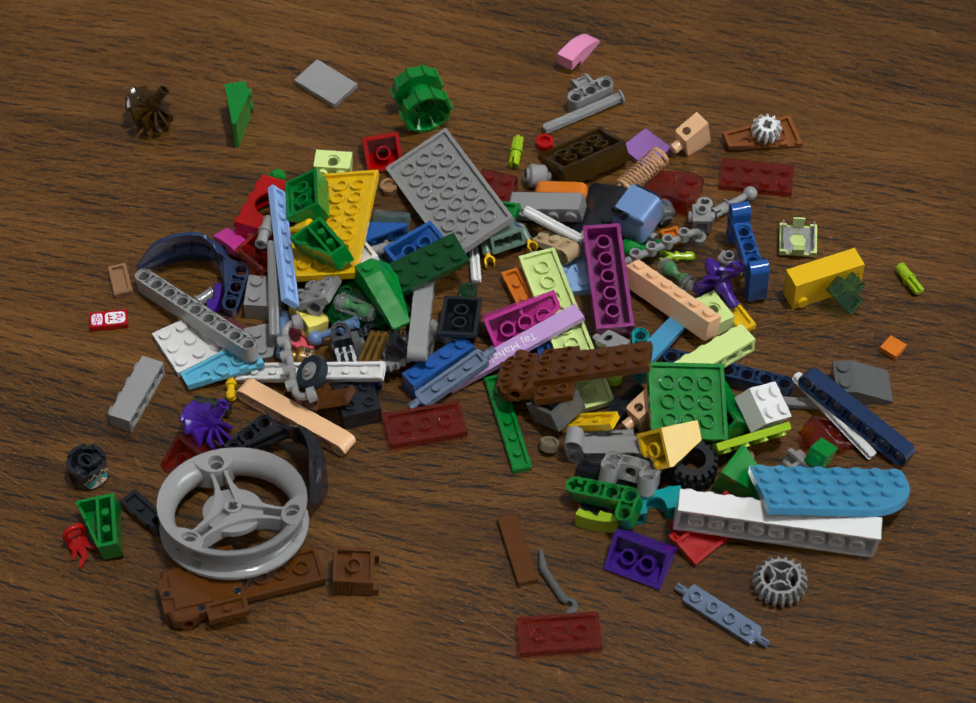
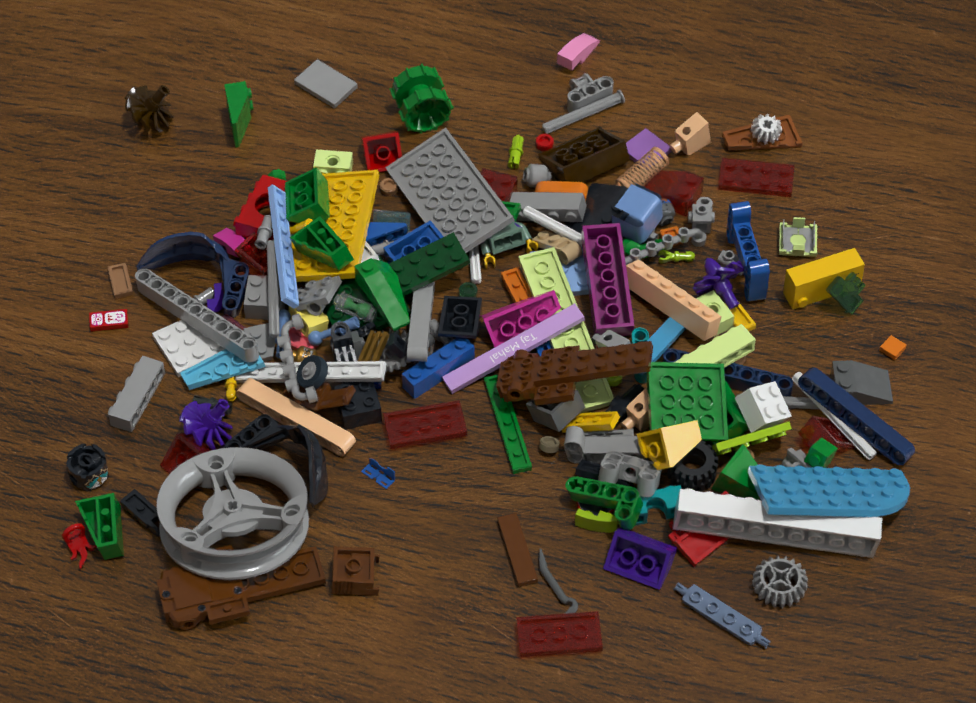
(376, 474): none -> blue piece
(452, 378): sand blue plate -> none
(669, 269): clear piece -> none
(749, 194): light grey pin -> none
(909, 278): lime axle -> none

